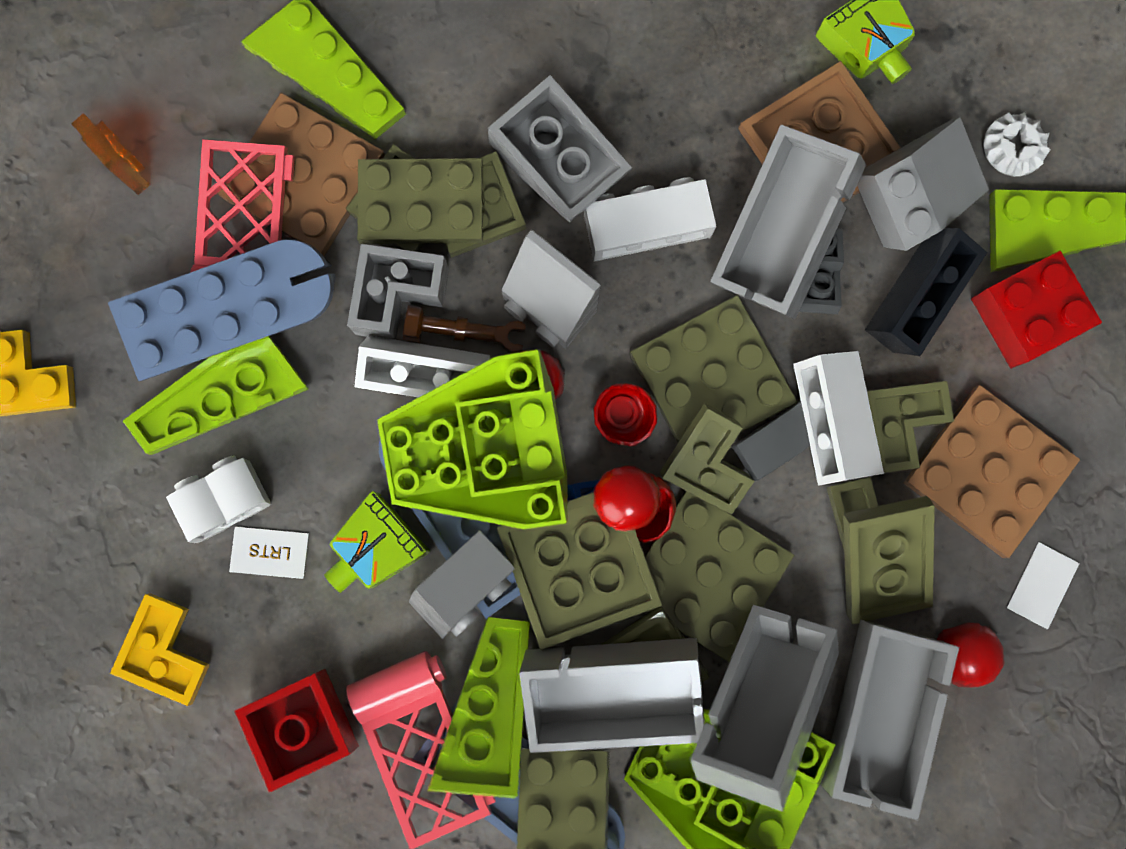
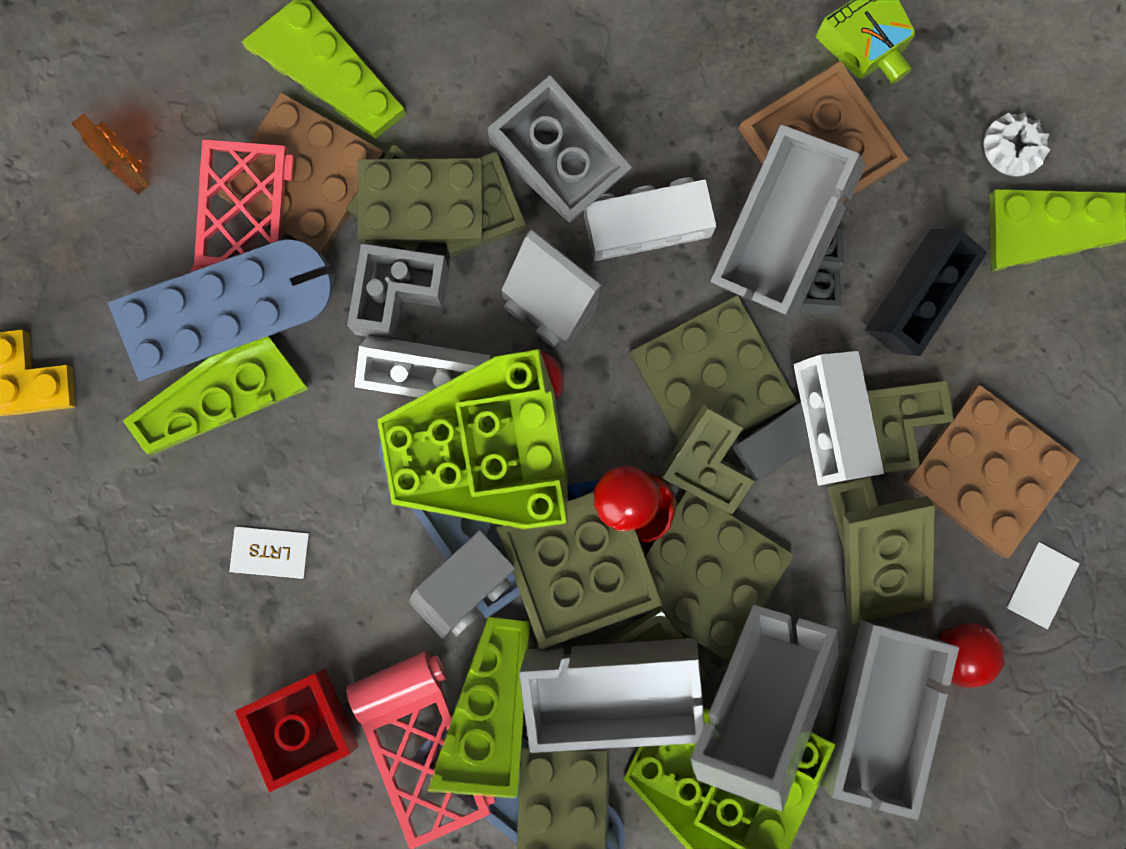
(149, 657): yellow plate -> none
(218, 500): white brick -> none
(373, 546): lime torso -> none
(417, 322): reddish brown piece -> none
(625, 414): red hair -> none
(922, 186): light grey slope -> none
(1036, 310): red brick -> none

